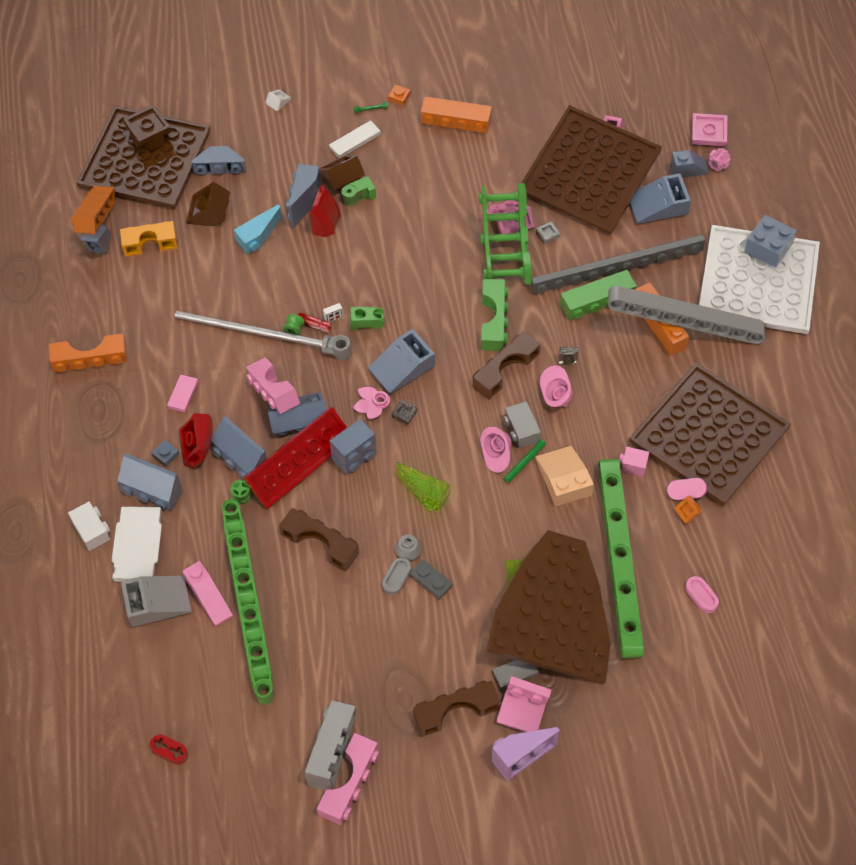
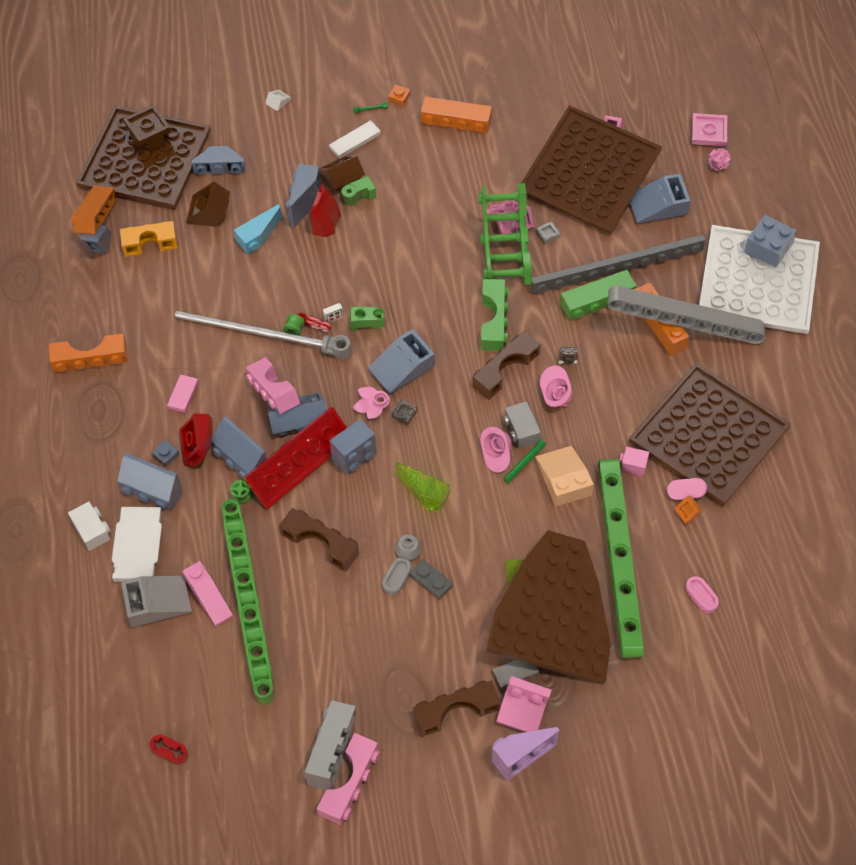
(688, 164): sand blue slope -> none

